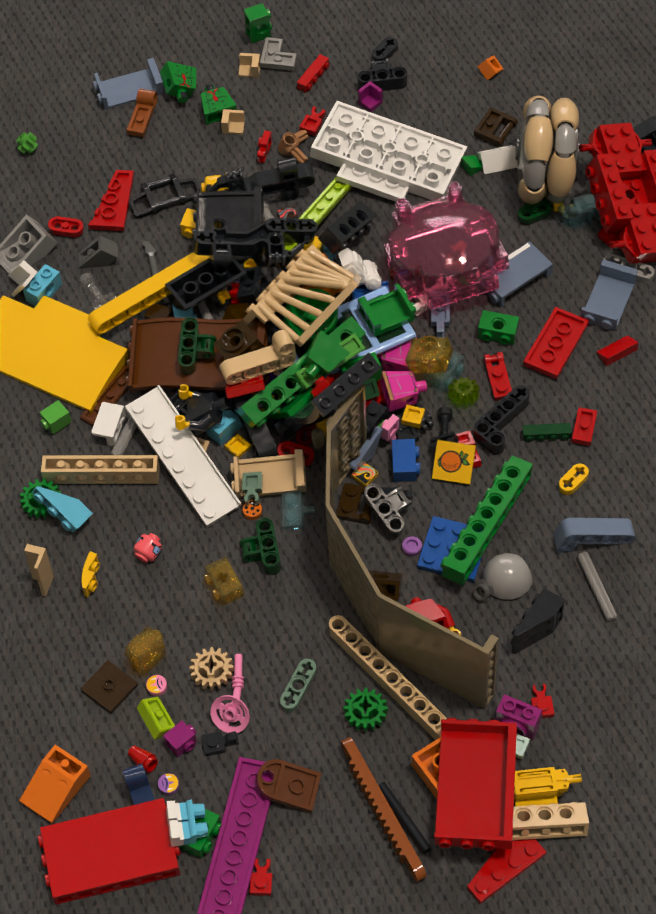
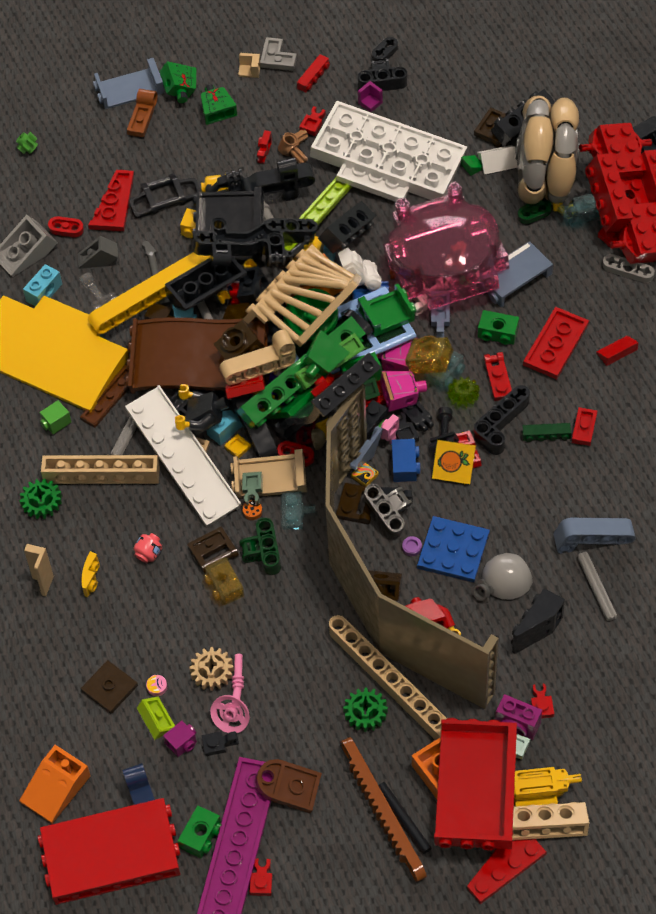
(22, 275): white panel -> none
(67, 509): medium azure slope -> none
(109, 422): white panel -> none
(142, 756): red cone -> none
(146, 650): clear yellow brick -> none
(168, 784): tile -> none
(182, 822): hips -> none
(201, 347): dark green piece -> none
(210, 544): none -> dark brown plate
(233, 121): tan panel -> none
(257, 23): green brick -> none
(289, 212): tile -> none
(298, 694): sand green beam -> none
(363, 324): none -> black beam
(413, 416): yellow tile -> none
(487, 520): green brick -> none
(490, 67): orange slope -> none
(504, 131): none -> black brick
(576, 481): yellow beam -> none
(610, 295): sand blue panel -> none

